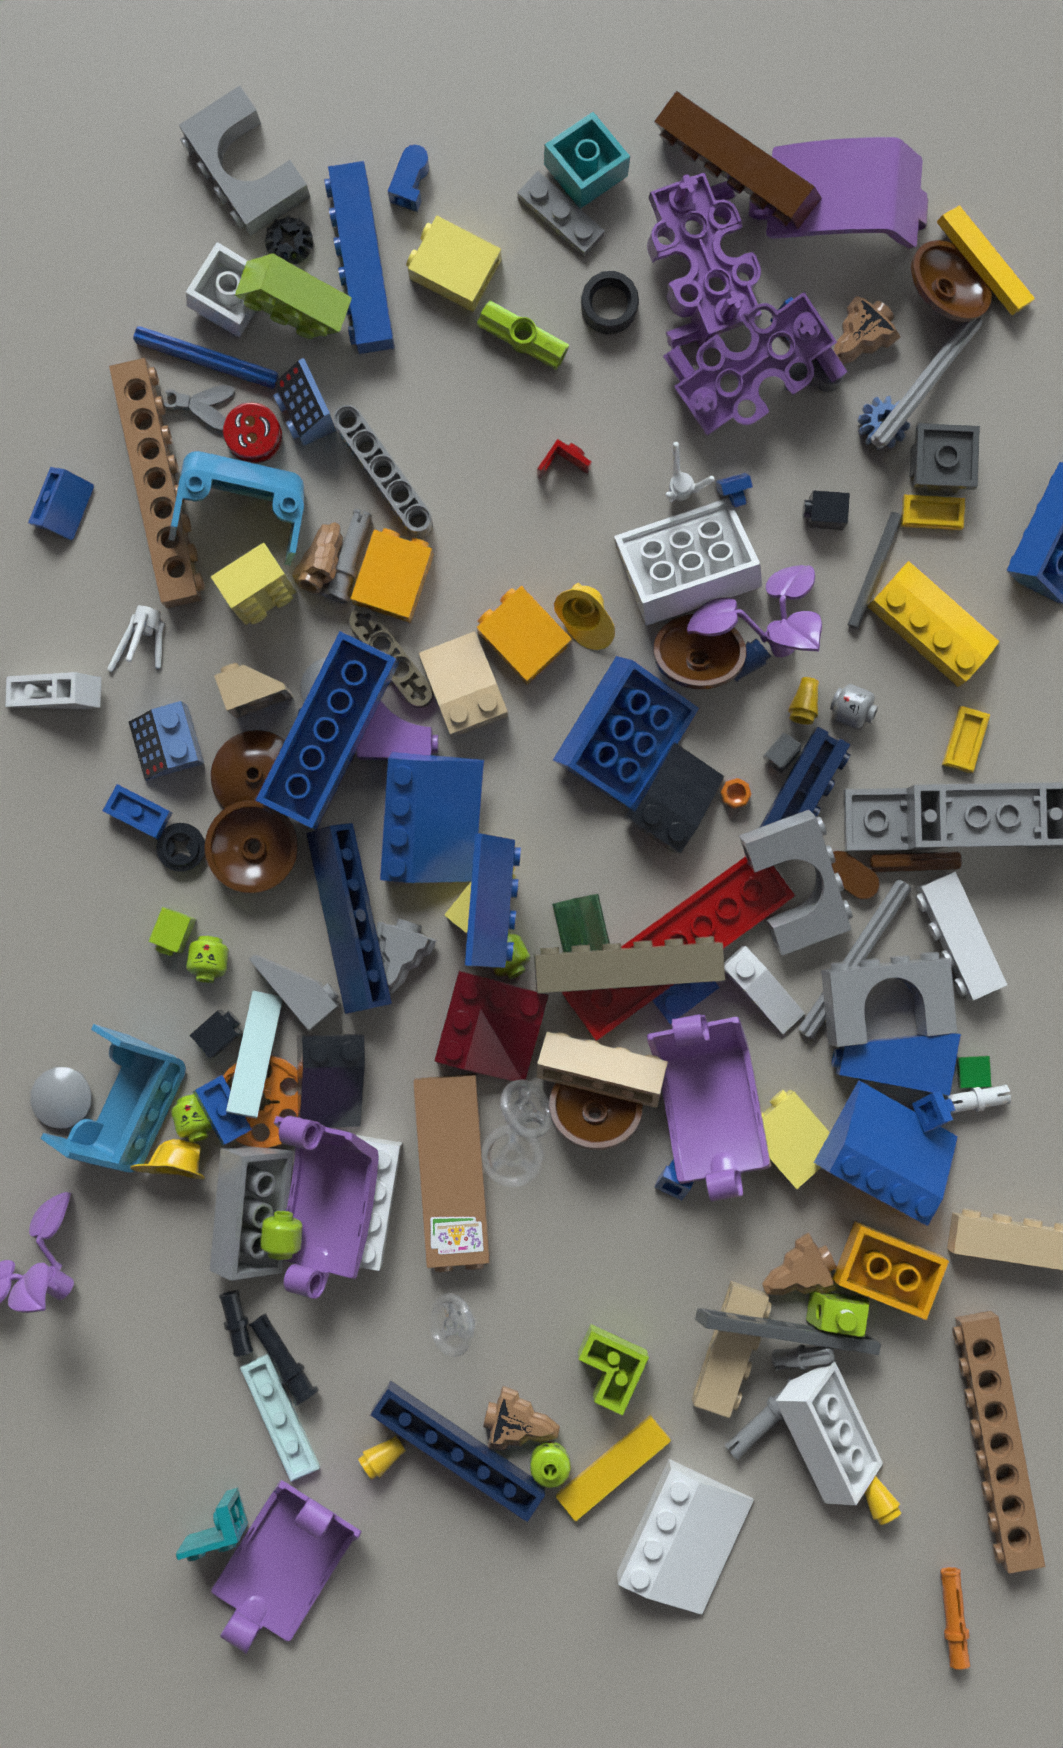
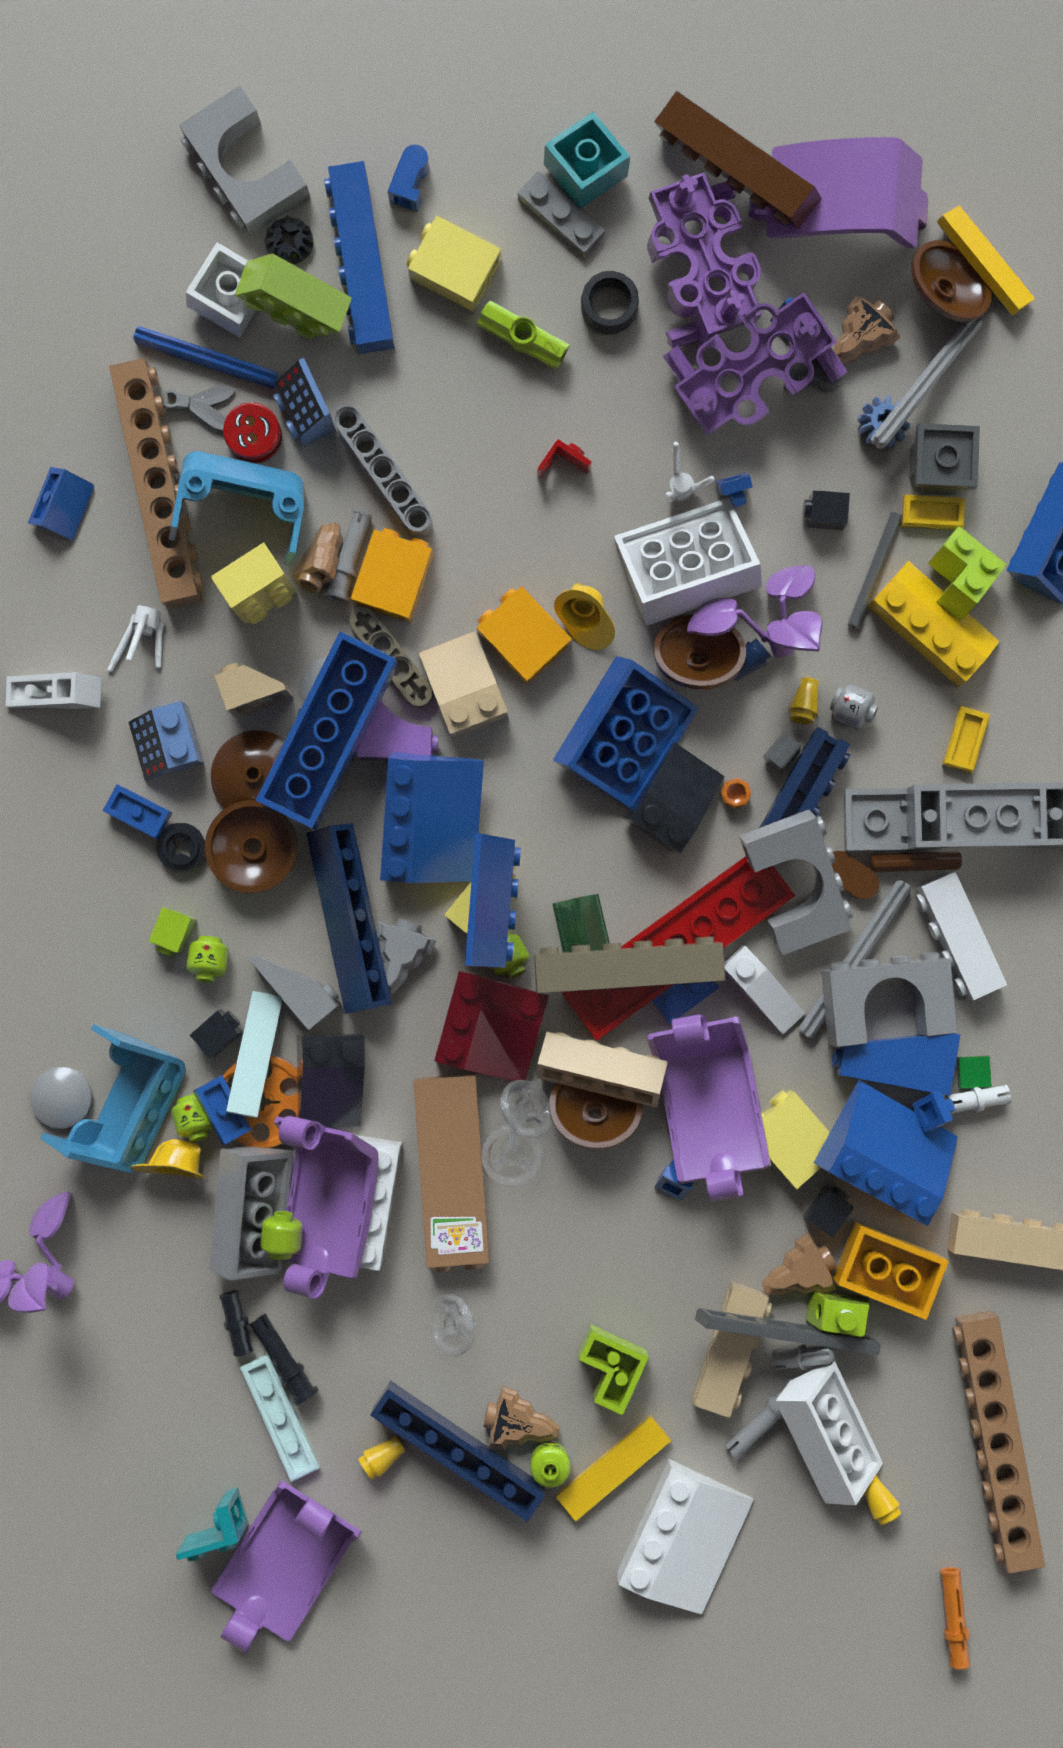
(829, 1210): none -> black brick
(968, 568): none -> lime brick

